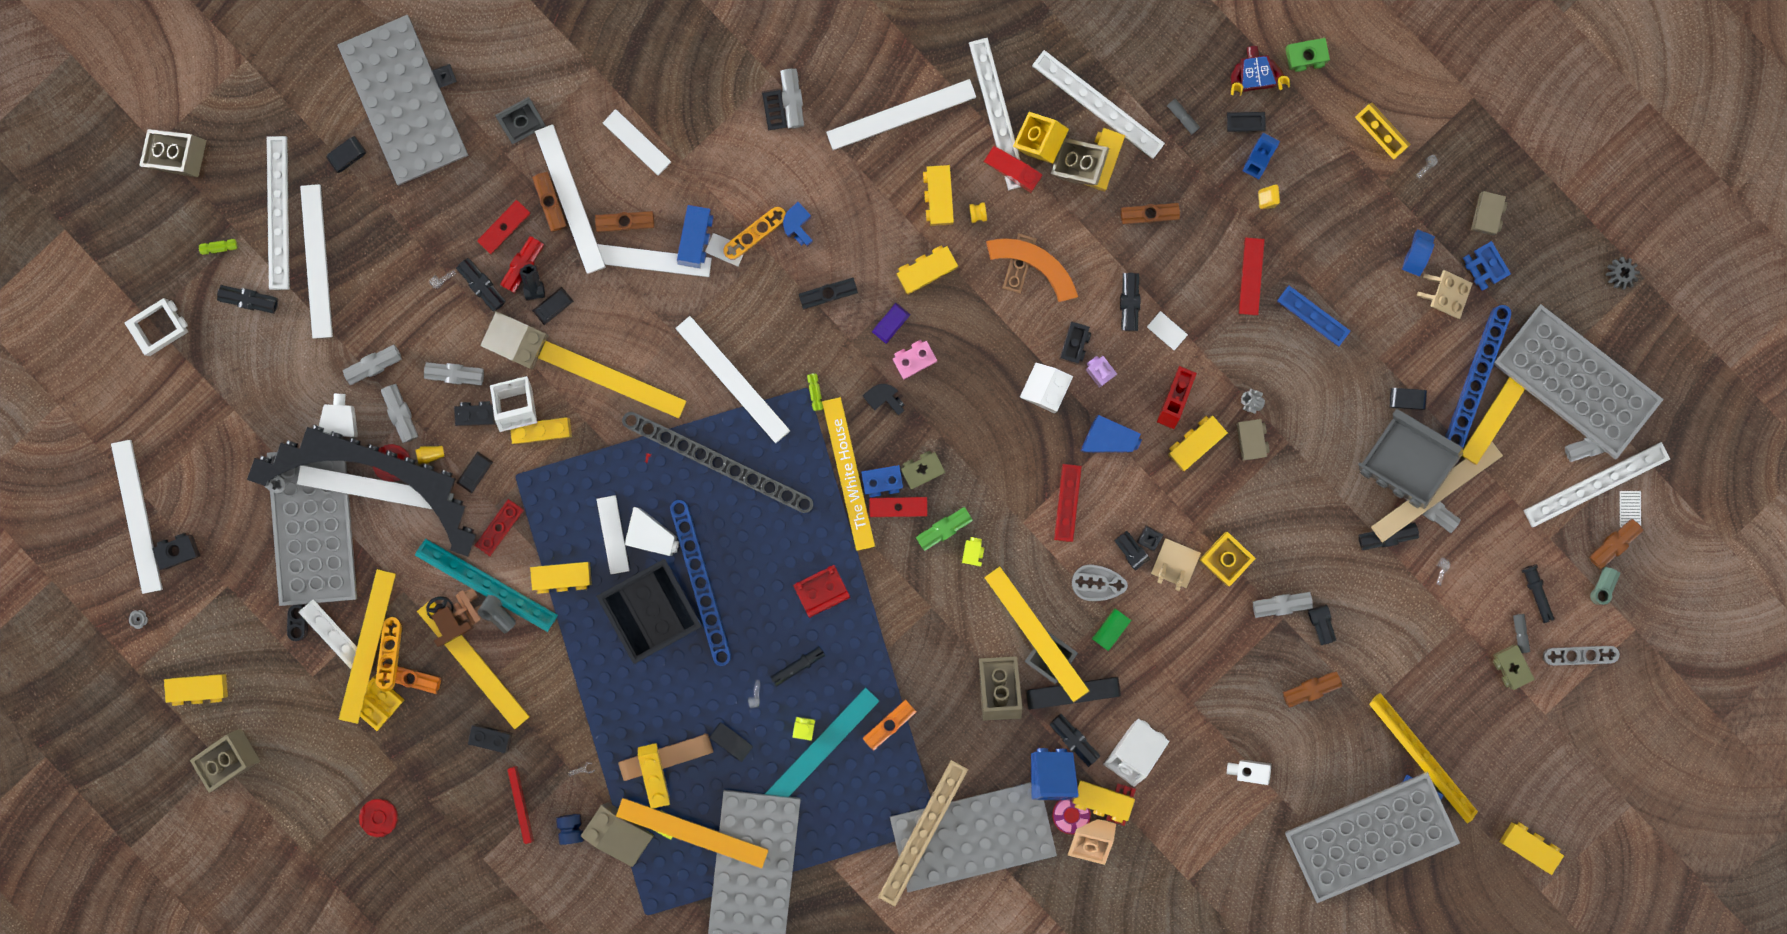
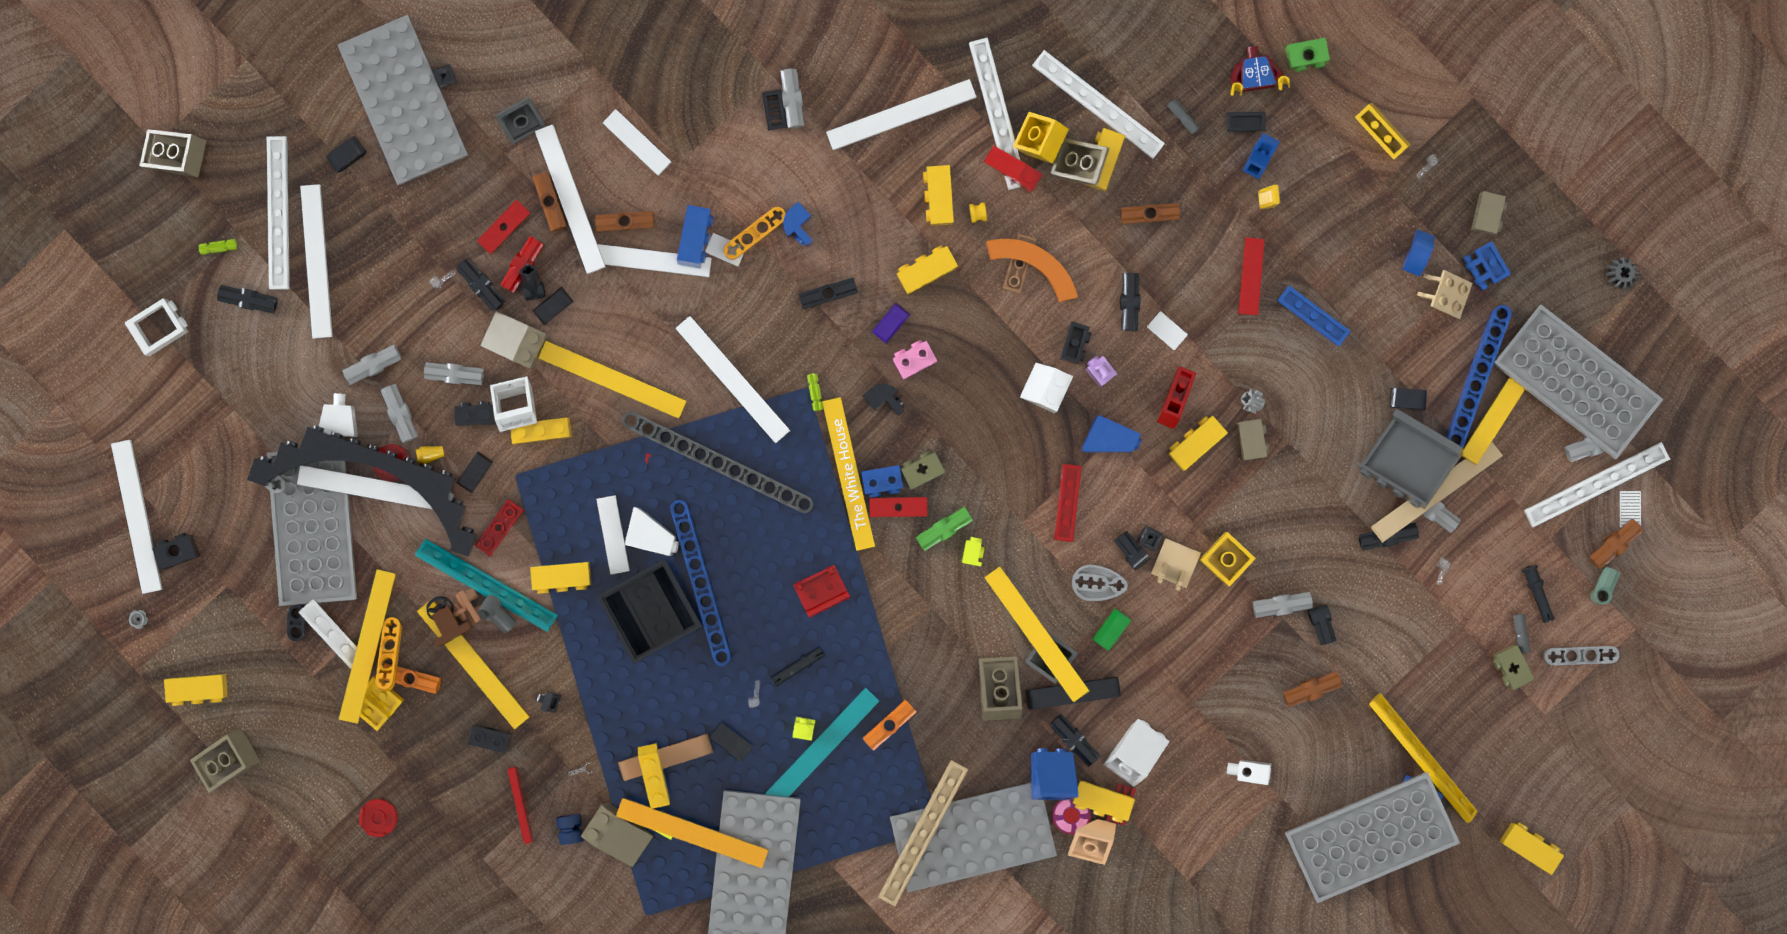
(549, 701): none -> black tile

